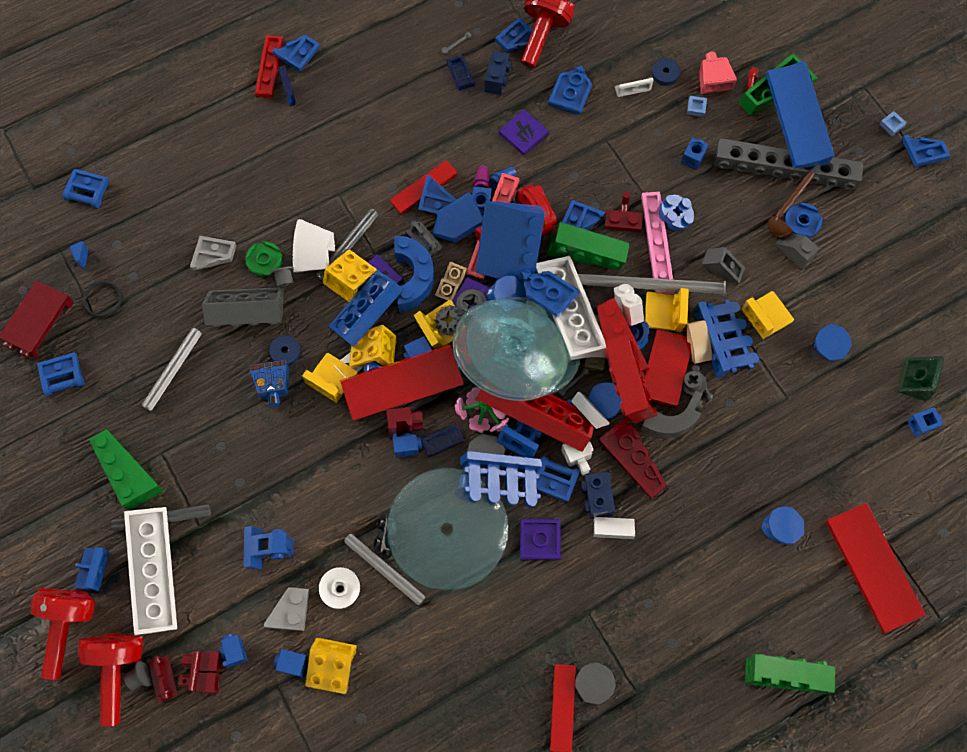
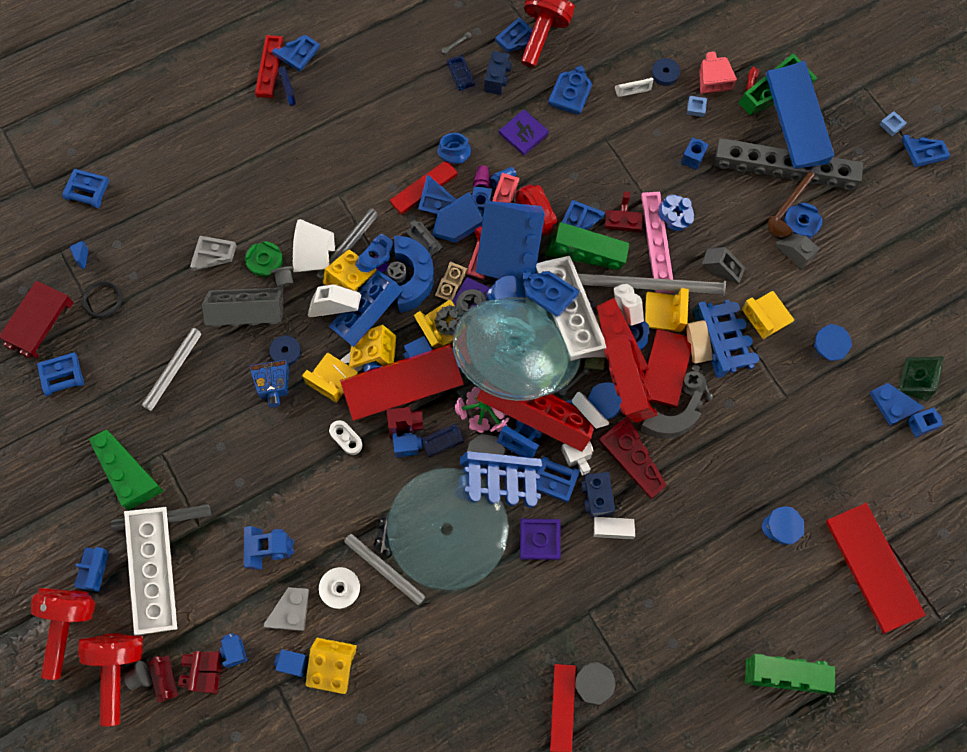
(333, 300): none -> white slope
(346, 438): none -> white plate
(382, 247): none -> blue piece
(397, 268): none -> dark grey wheel
(454, 148): none -> blue hat
(894, 404): none -> blue wing

